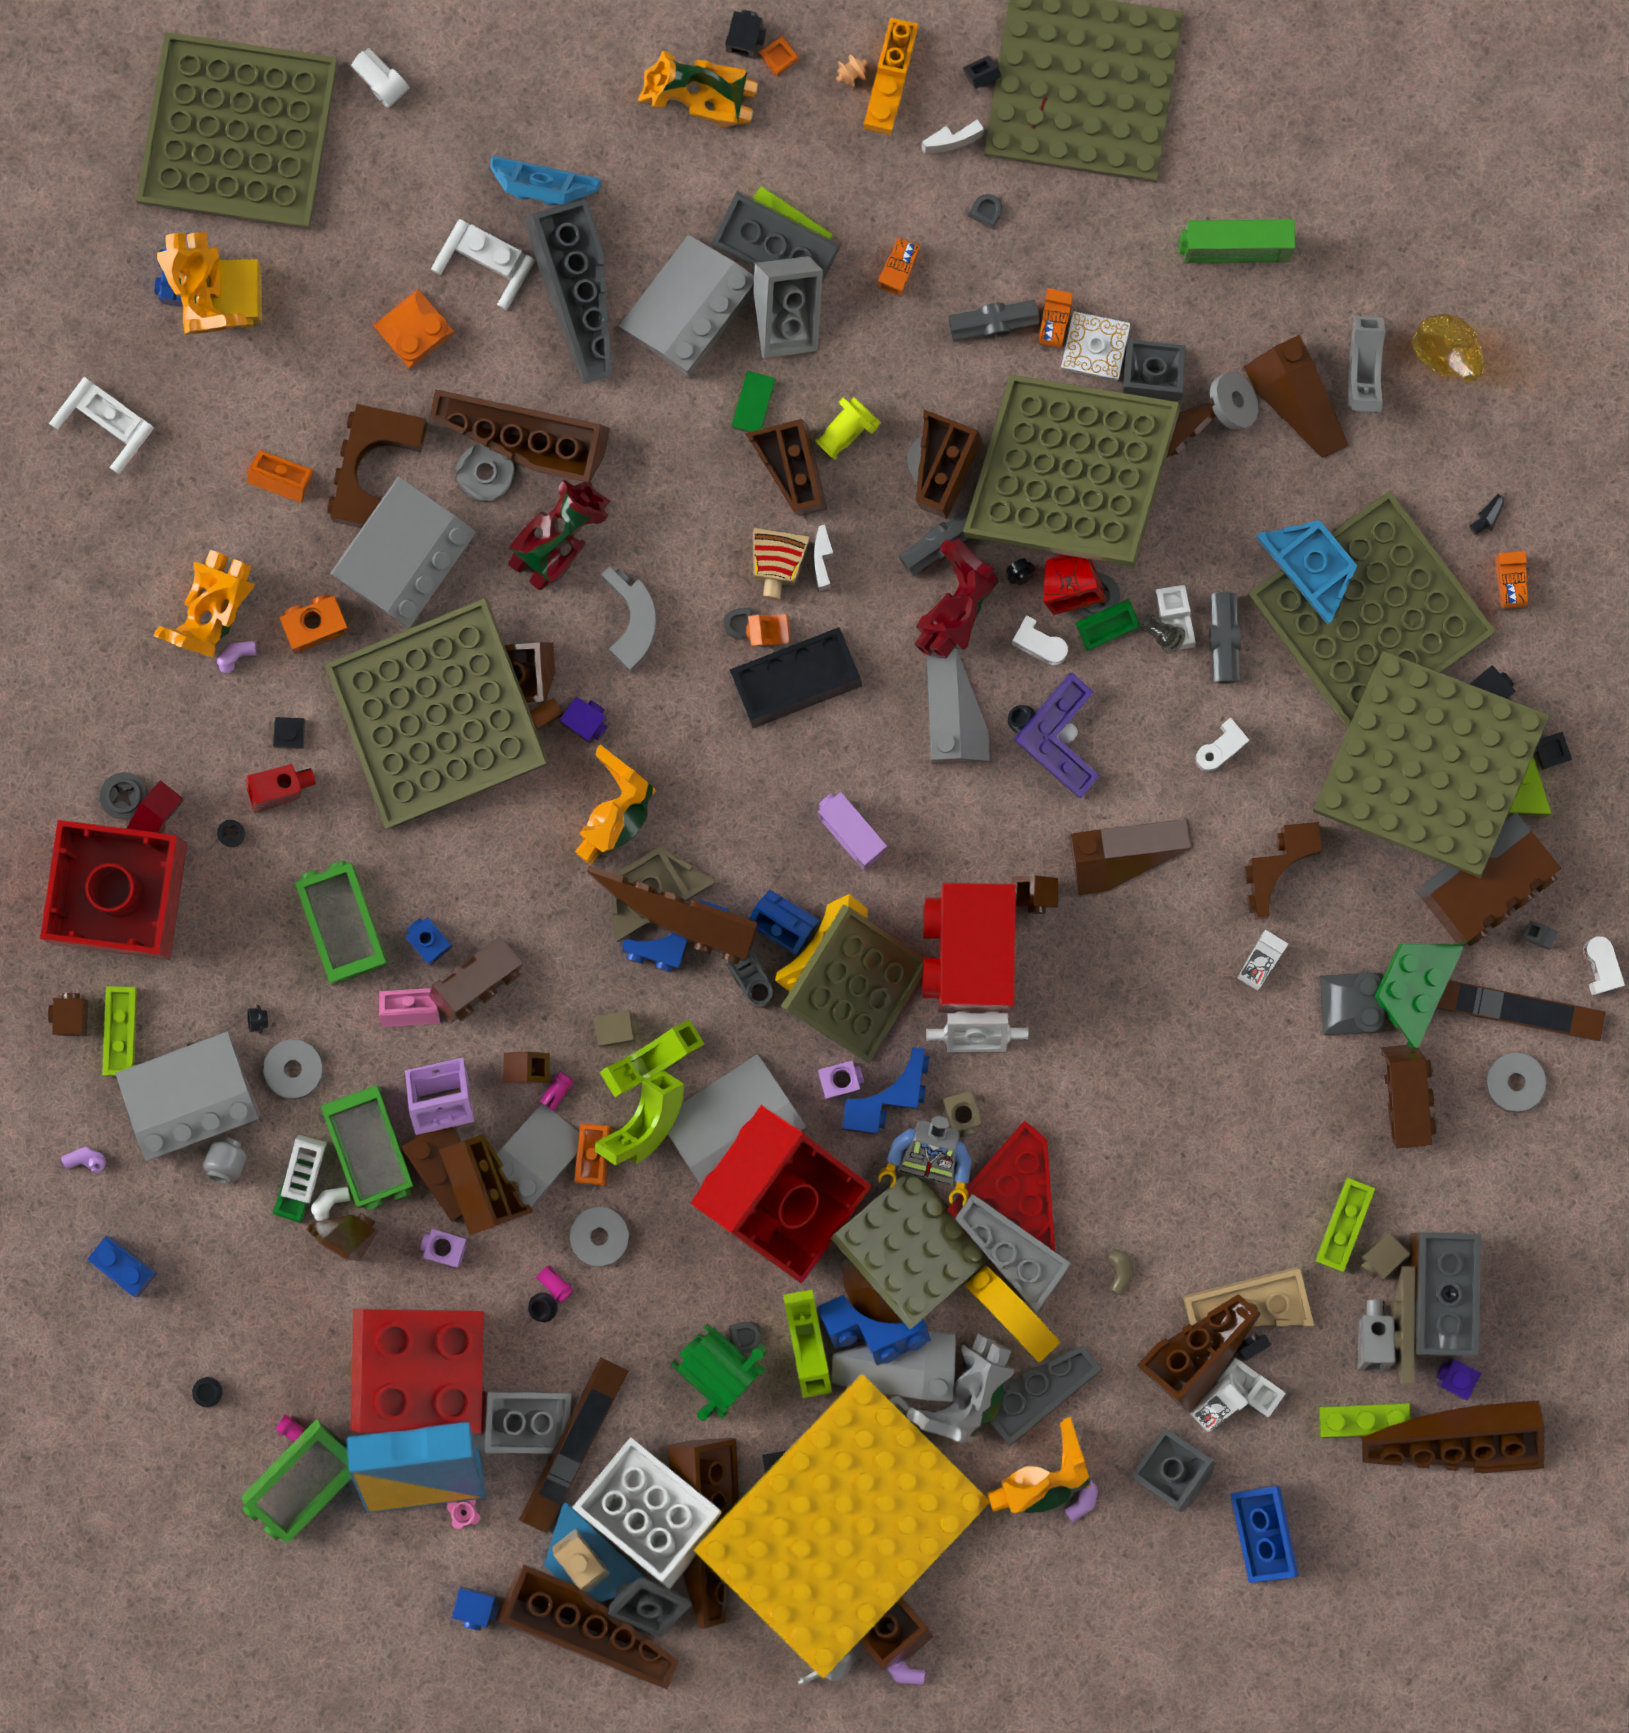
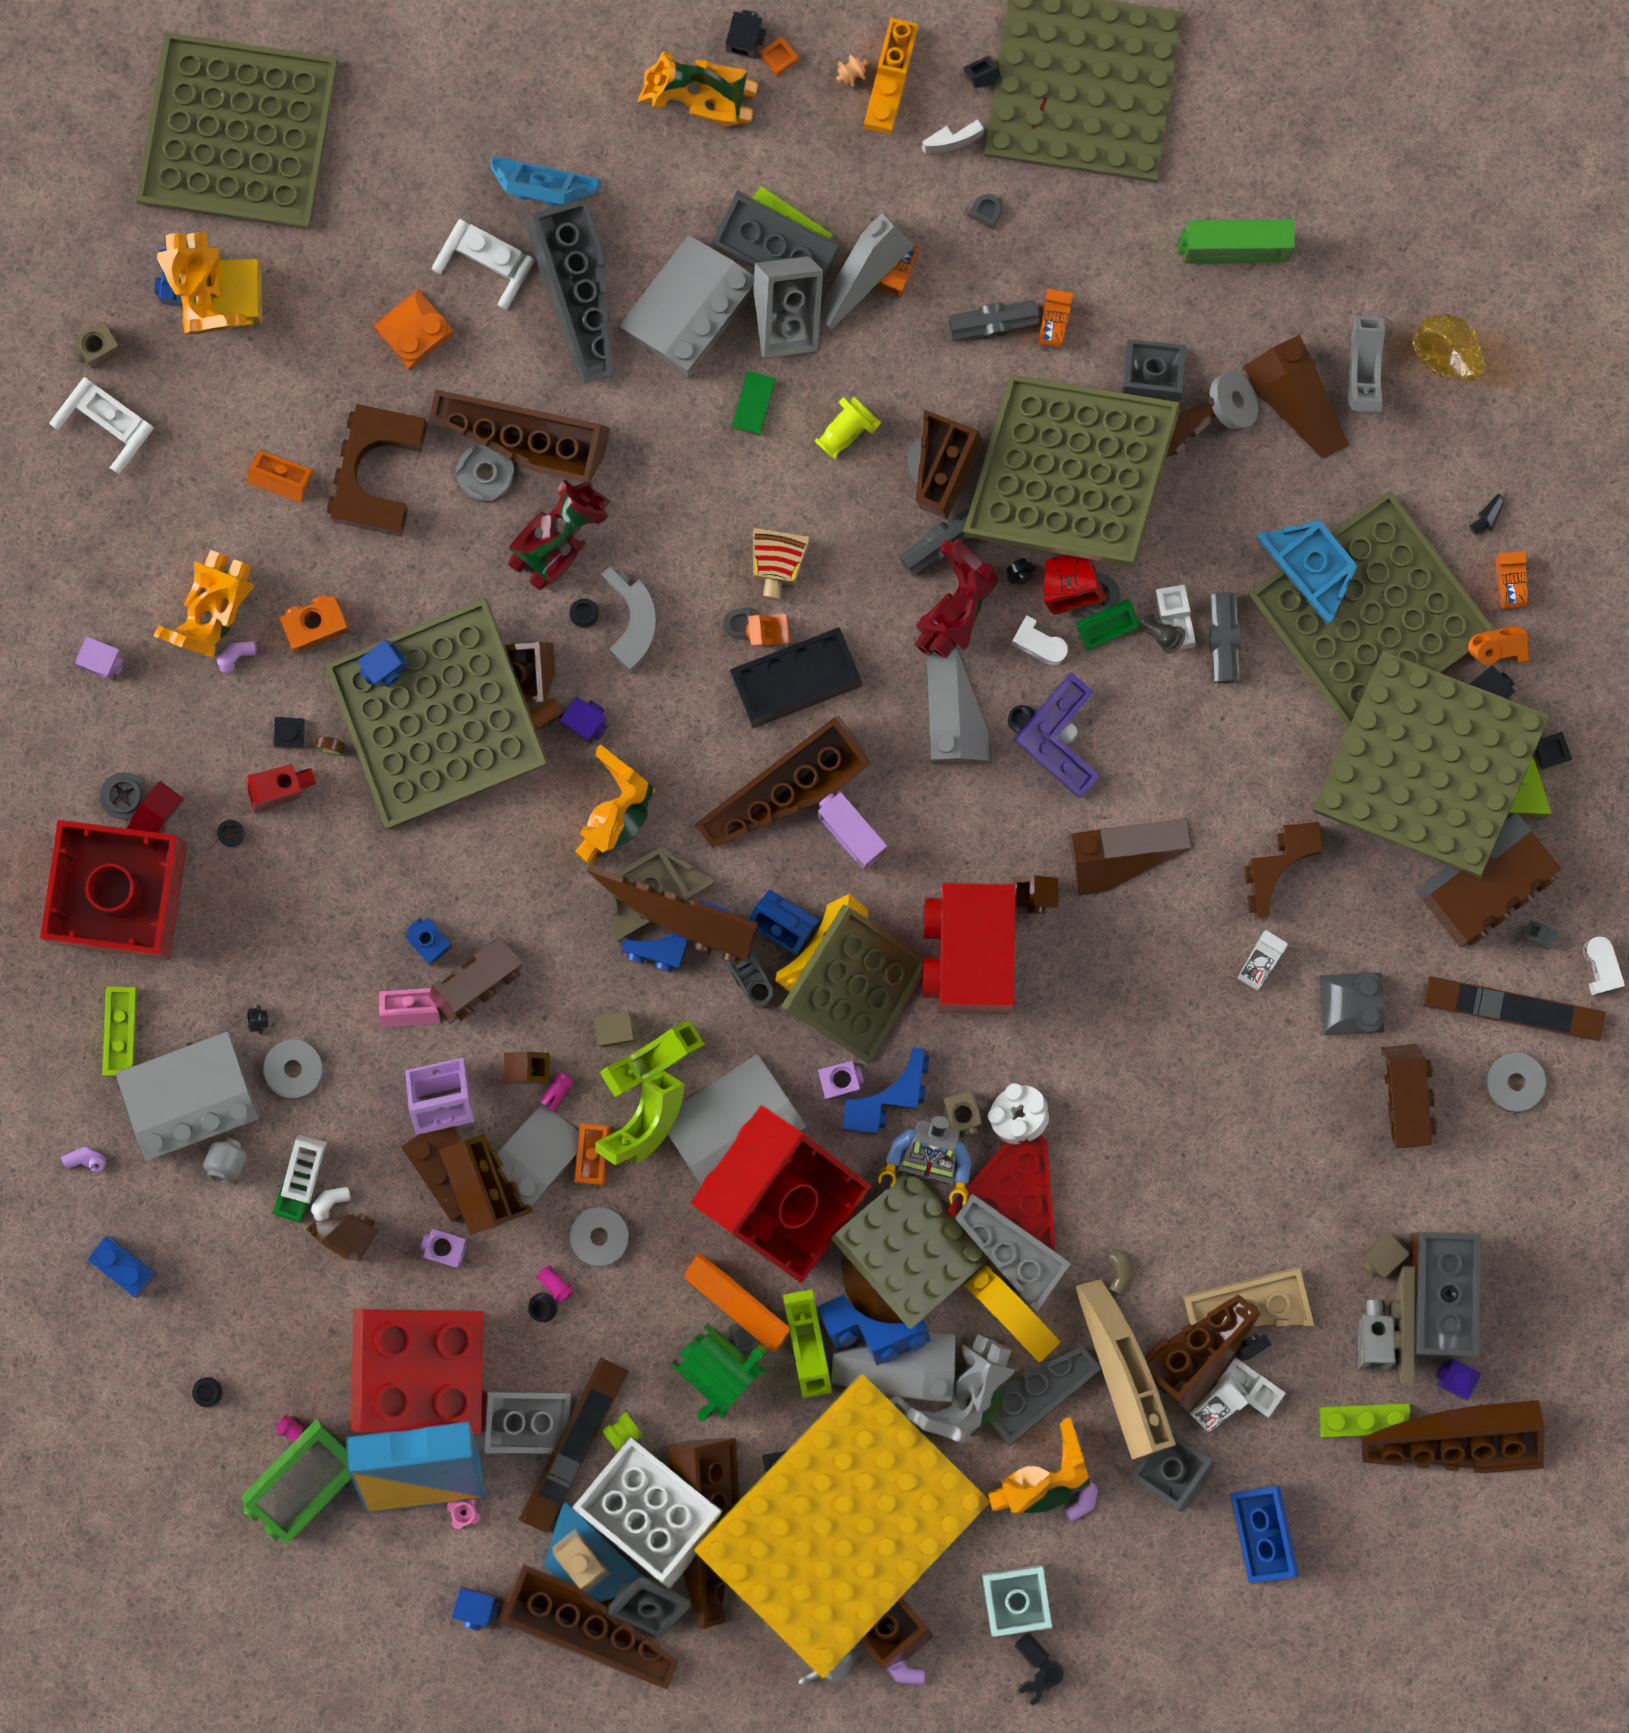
(69, 1015): reddish brown brick -> none
(97, 333): none -> dark tan brick
(100, 658): none -> lavender brick
(329, 745): none -> reddish brown tile
(341, 922): window -> none
(368, 1148): clear window -> none
(383, 664): none -> blue brick
(384, 83): white piece -> none
(403, 552): light grey slope -> none
(584, 613): none -> black plate
(621, 1431): none -> lime wheel
(737, 1302): none -> orange slope
(789, 785): none -> reddish brown wedge
(792, 463): reddish brown wedge -> none
(822, 552): white slope -> none
(870, 260): none -> light grey wedge
(977, 1032): white plate -> none
(1015, 1099): none -> white plate
(1016, 1600): none -> light aqua brick
(1050, 1672): none -> black bar
(1095, 346): white plate -> none
(1125, 1373): none -> tan slope
(1214, 755): white leg -> none
(1344, 1225): lime plate -> none
(1415, 986): green wing -> none
(1500, 644): none -> orange leg

